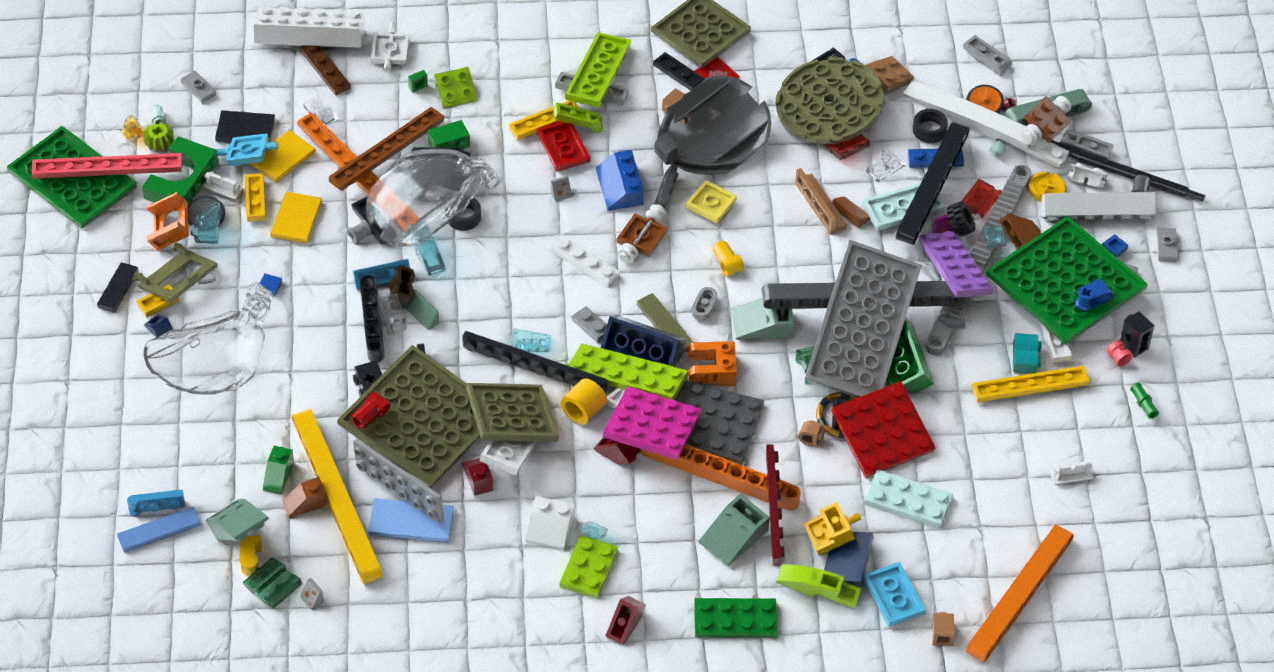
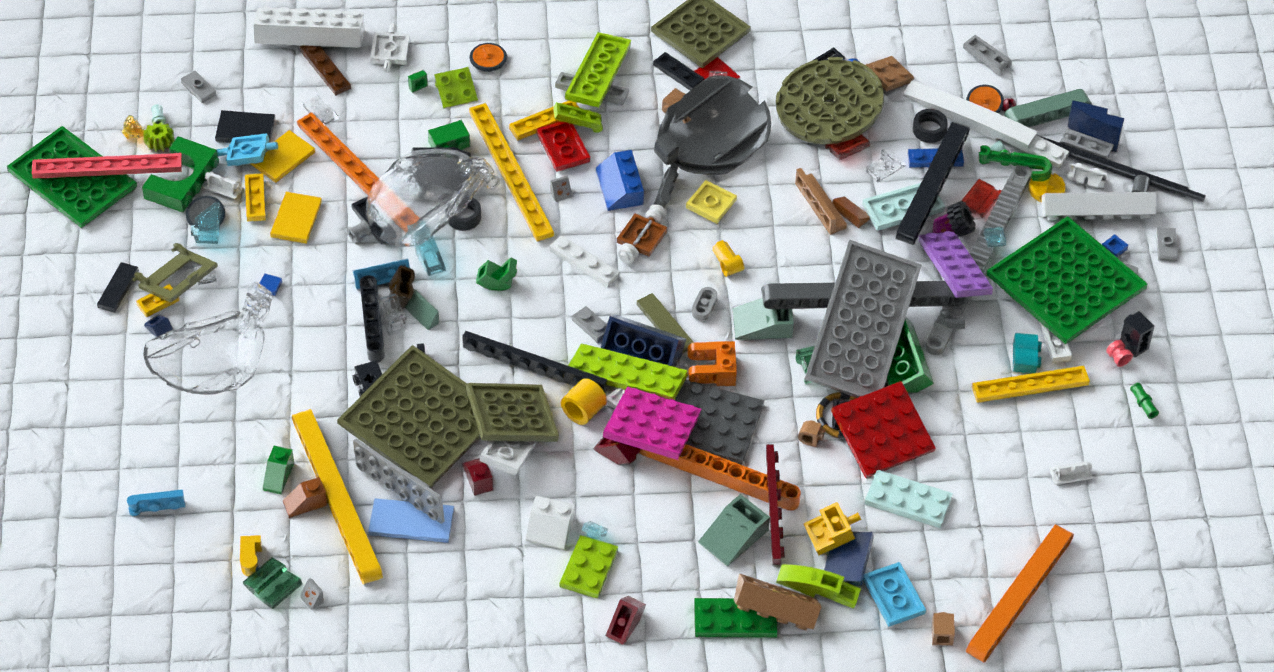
(158, 529): medium blue tile -> none
(174, 232): orange panel -> none
(236, 521): sand green slope -> none
(374, 406): red piece -> none
(386, 149): dark orange plate -> none
(488, 57): none -> orange wheel
(495, 276): none -> green brick
(511, 172): none -> yellow plate
(519, 338): clear light blue slope -> none
(776, 602): none -> medium nougat slope
(1015, 158): none -> green piece
(1019, 229): dark orange slope -> none
(1046, 120): dark orange plate -> none
(1093, 295): blue piece -> none
(1095, 123): none -> dark blue slope

